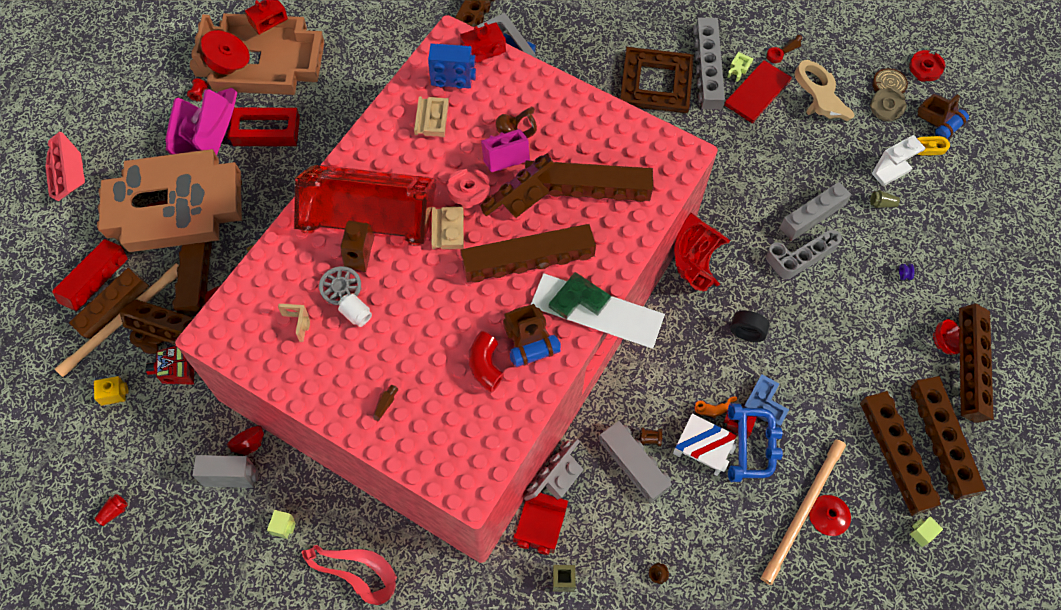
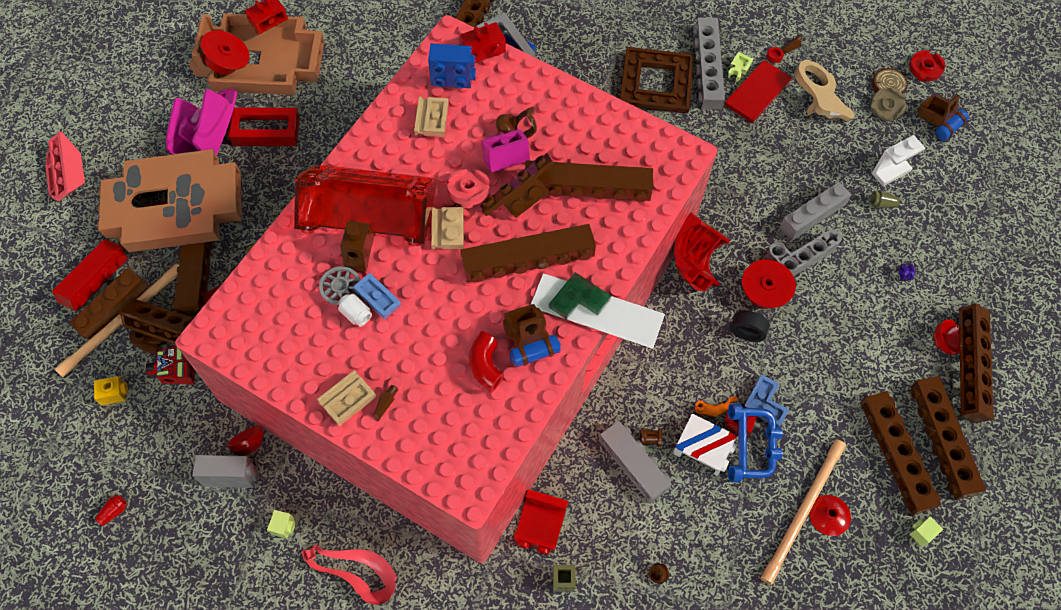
(197, 89): red bush -> none
(303, 319): tan bracket -> none
(346, 398): none -> tan plate
(377, 296): none -> medium blue plate
(559, 474): light grey bracket -> none
(768, 284): none -> red piece
(931, 144): yellow plate -> none

